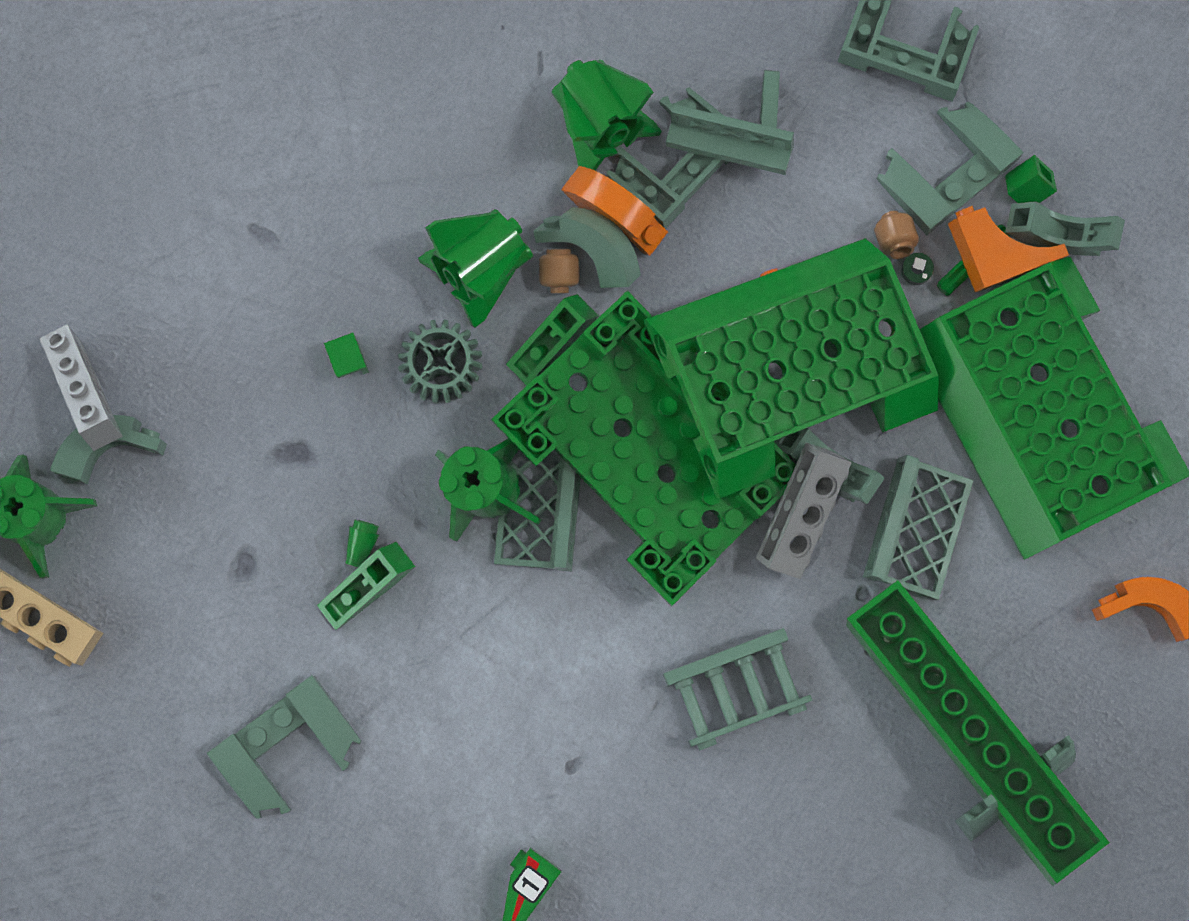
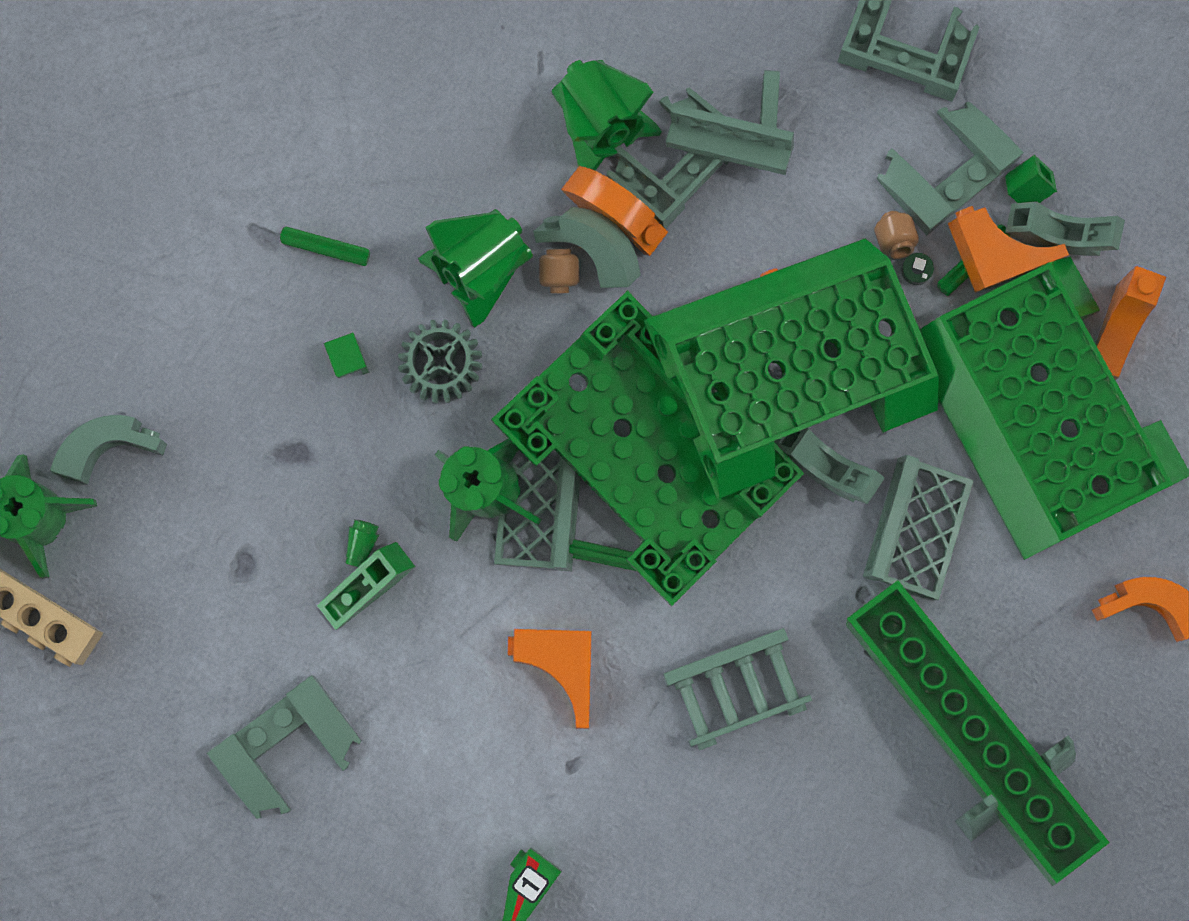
(80, 387): light grey brick -> none
(325, 246): none -> green axle
(552, 338): green slope -> none
(564, 657): none -> orange arch
(600, 554): none -> green axle
(799, 495): light grey brick -> none
(1129, 307): none -> orange arch

